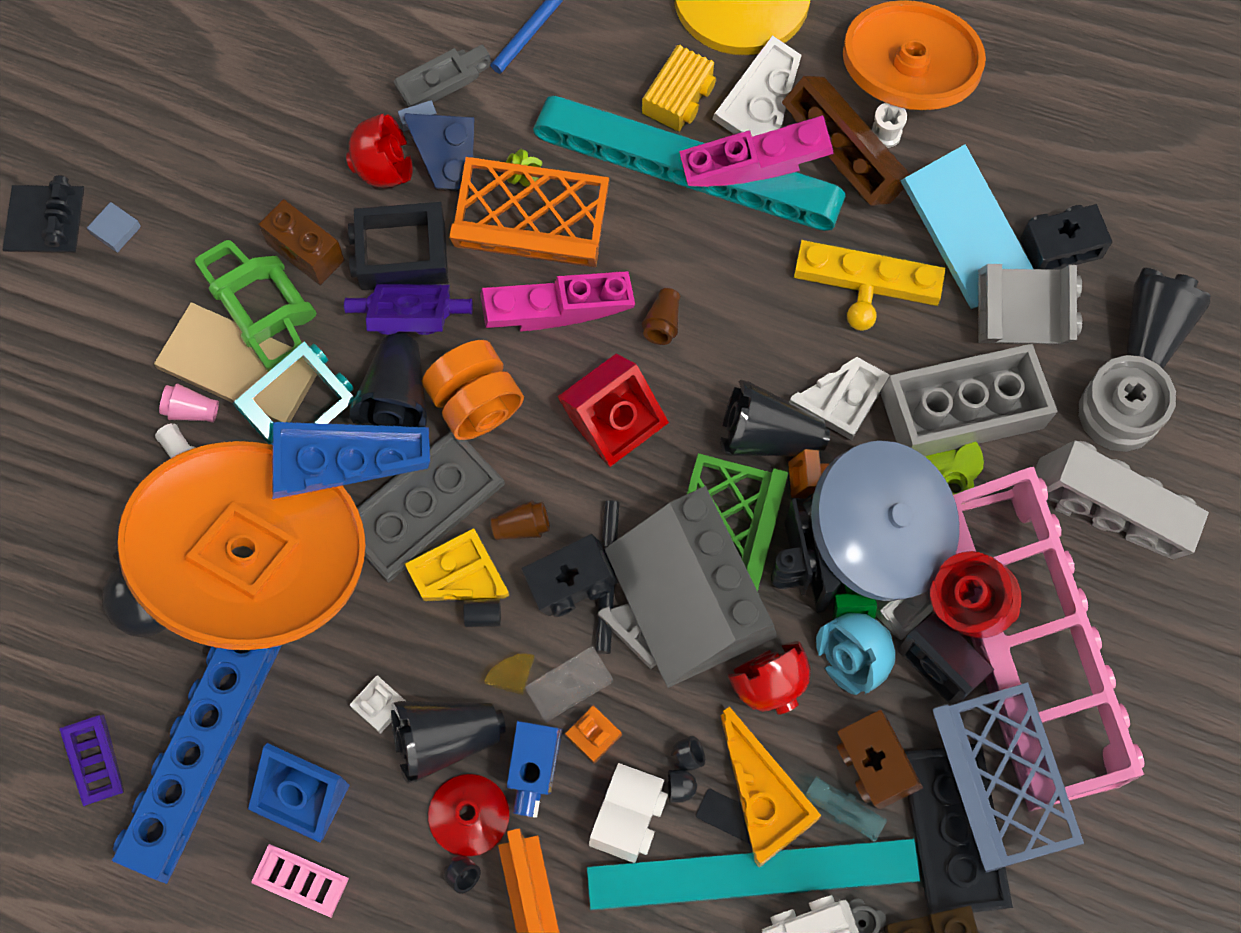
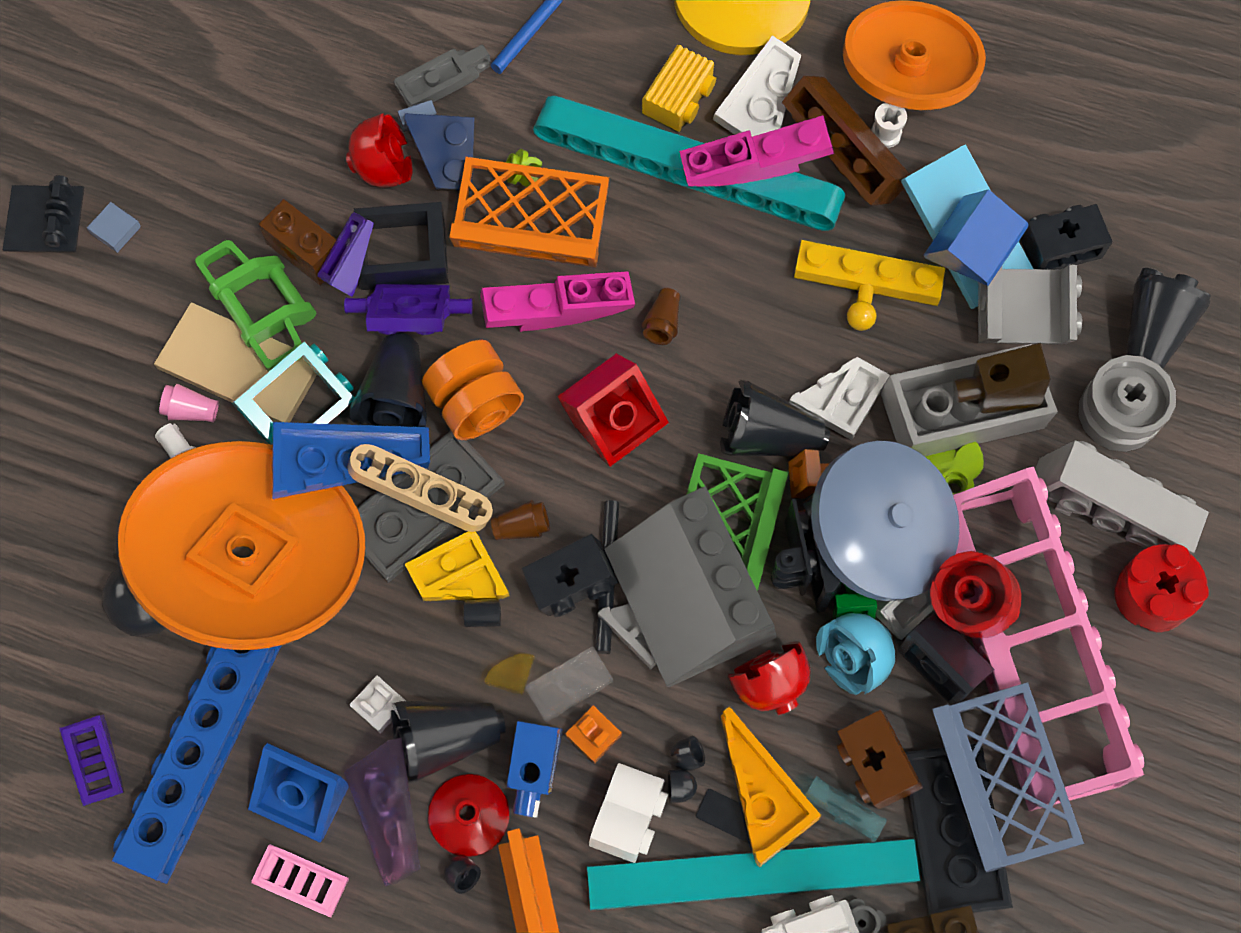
(347, 256): none -> dark purple slope
(385, 810): none -> clear purple wing
(417, 494): none -> tan beam
(977, 237): none -> slope
(1006, 380): none -> dark brown torso
(1181, 583): none -> red brick

